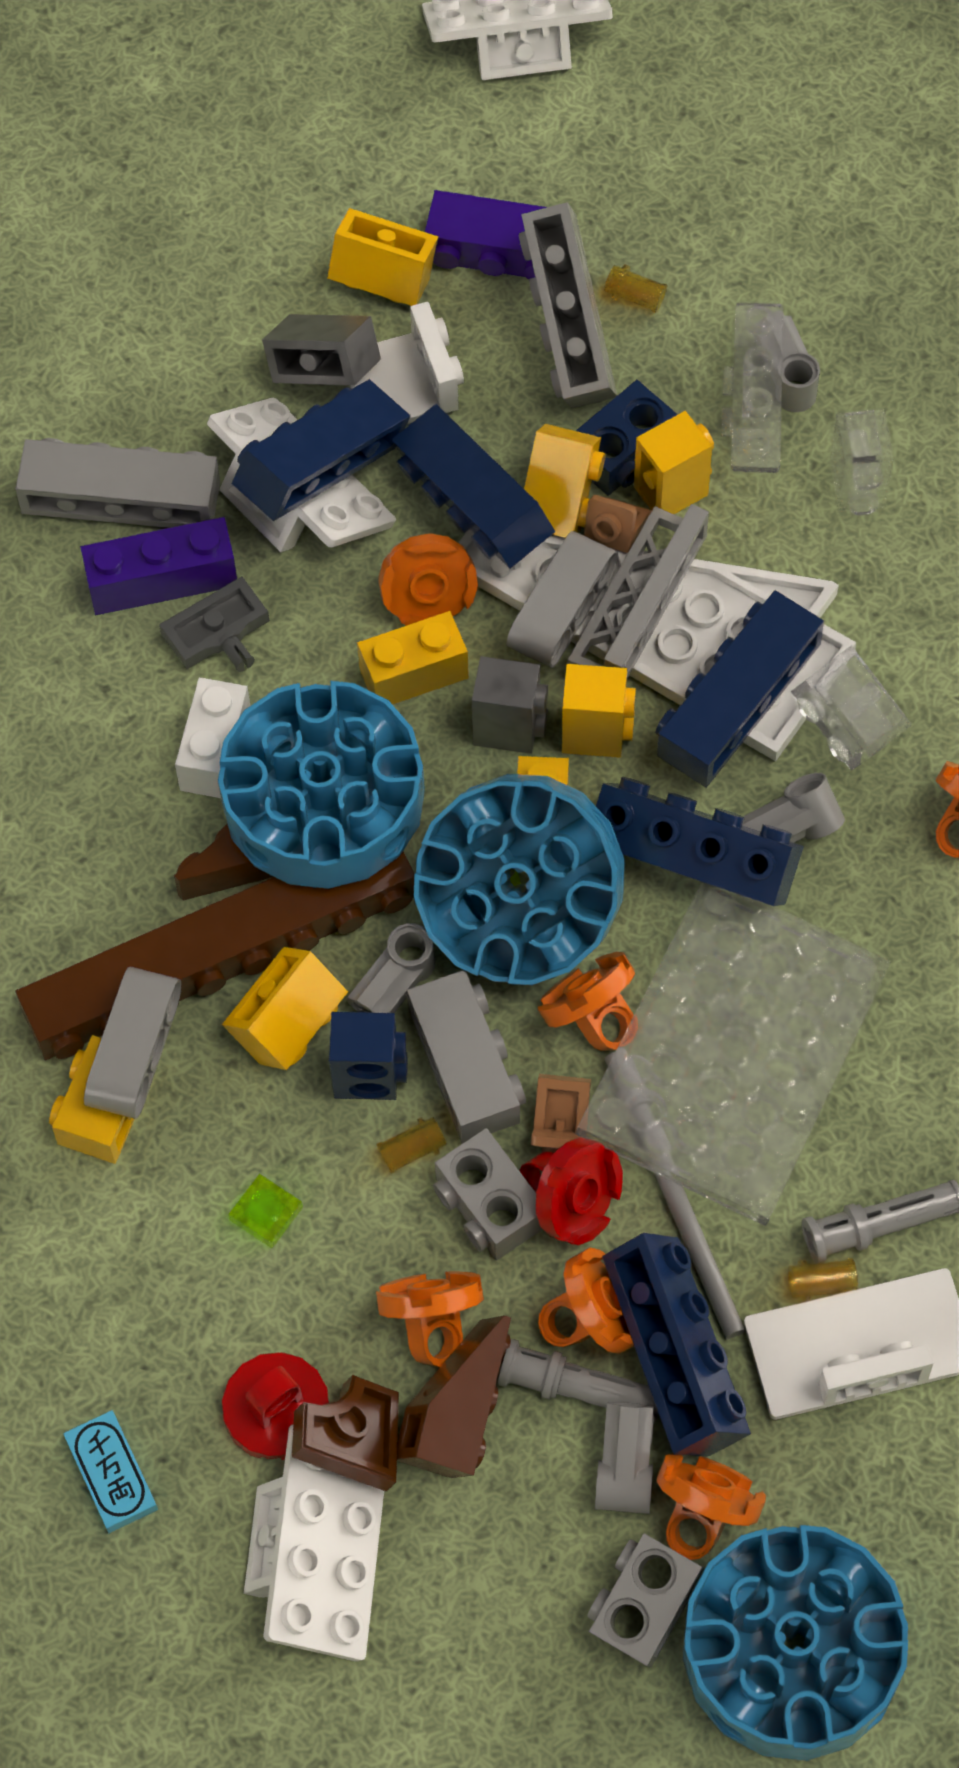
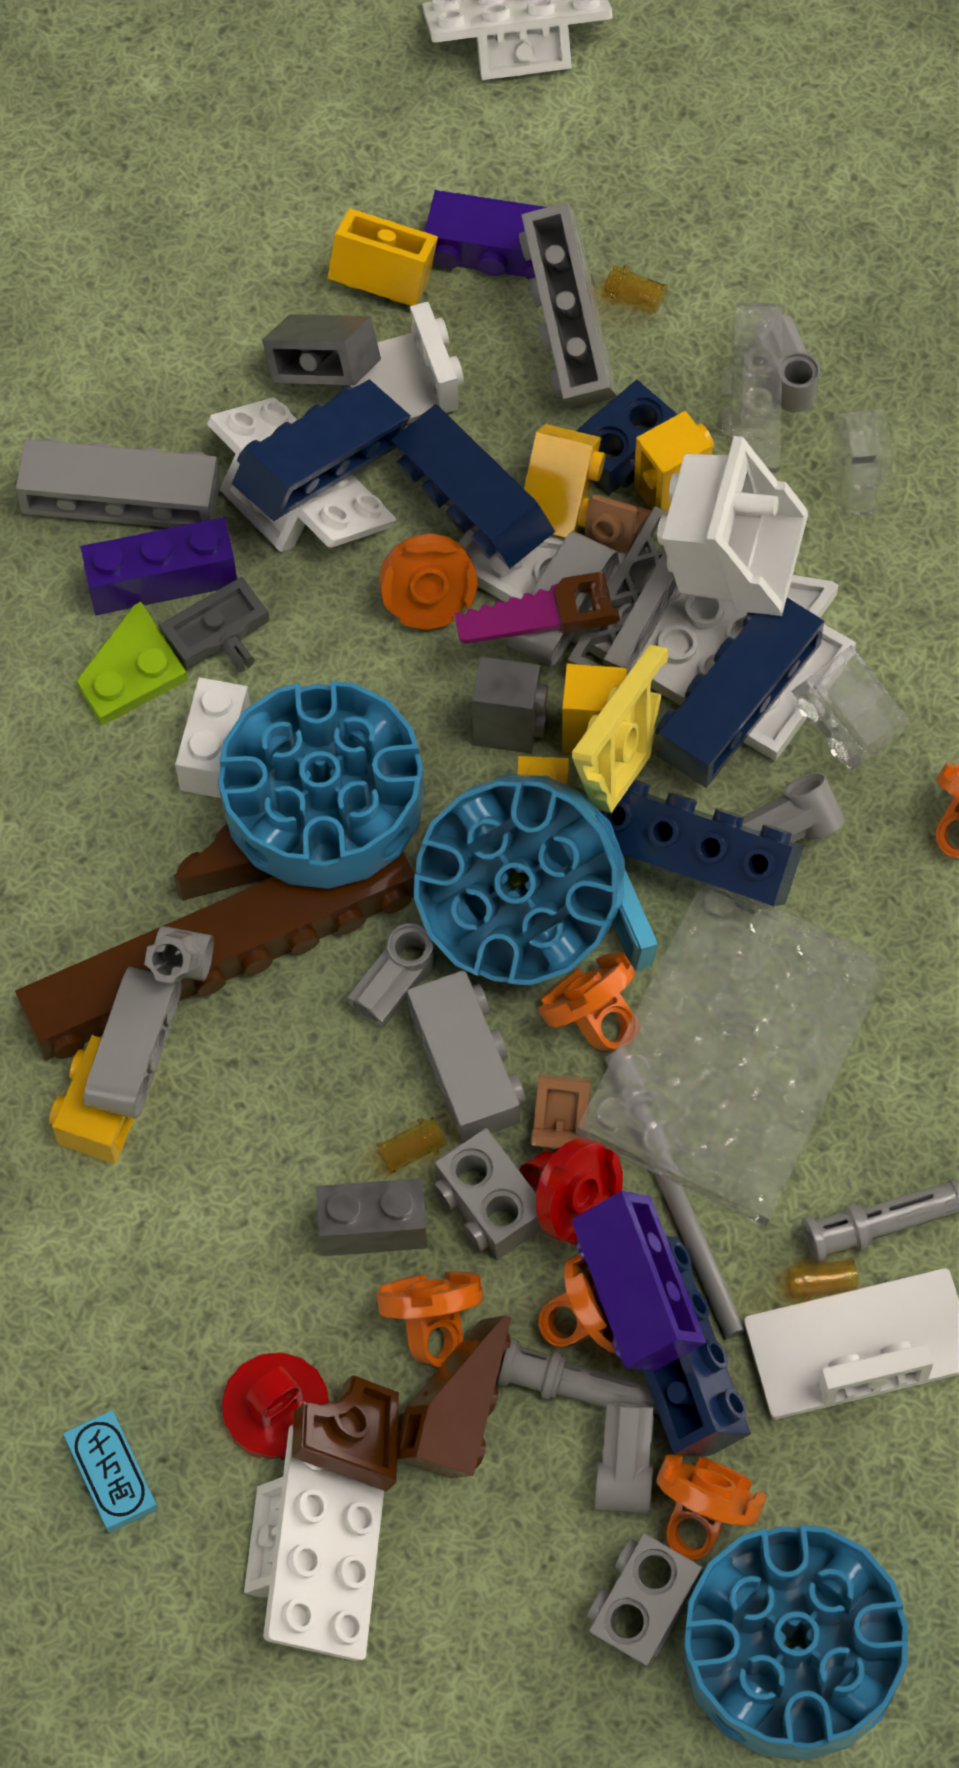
(130, 668): none -> lime wing
(179, 955): none -> light grey piece
(265, 1210): clear neon green plate -> none
(285, 1008): yellow brick -> none
(366, 1055): dark blue brick -> none
(371, 1217): none -> flat silver brick
(414, 659): yellow brick -> none
(541, 611): none -> piece
(621, 735): none -> light yellow wing
(634, 929): none -> medium azure tile
(637, 1281): none -> dark purple brick
(732, 530): none -> white piece

